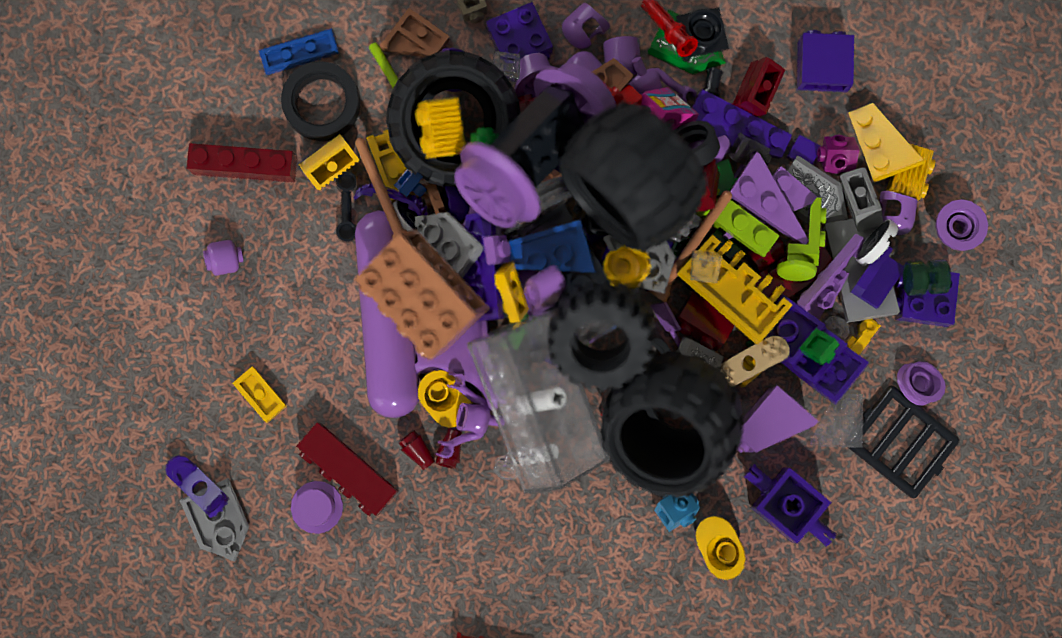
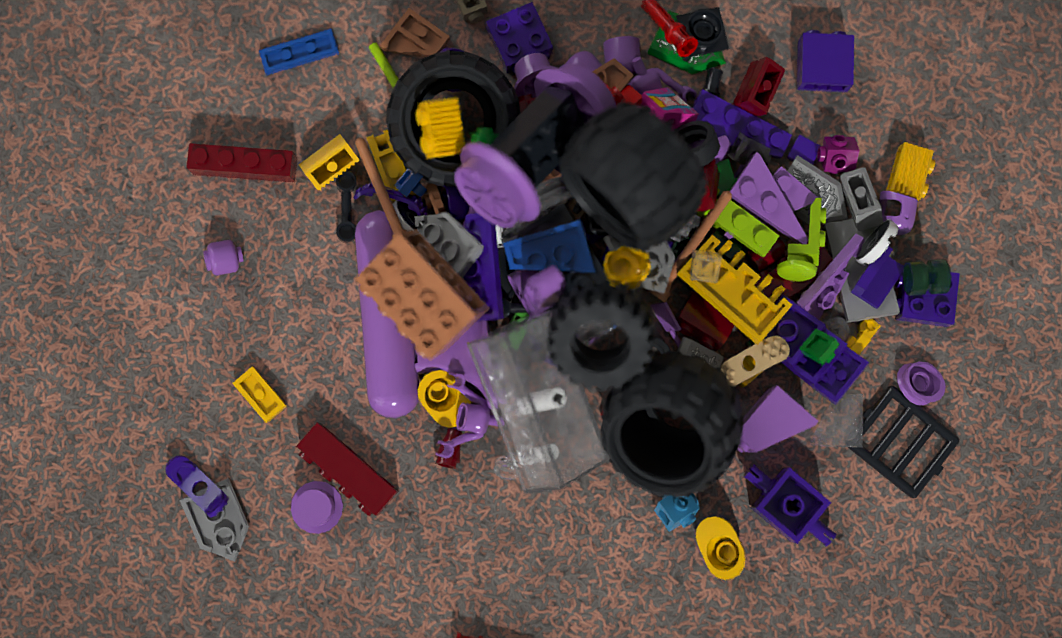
(320, 71): black tyre -> none
(416, 449): dark red cone -> none
(497, 249): medium lavender plate -> none
(508, 63): clear tile -> none
(511, 291): yellow plate -> none
(573, 25): medium lavender helmet -> none
(882, 144): yellow wing -> none
(971, 219): medium lavender piece -> none

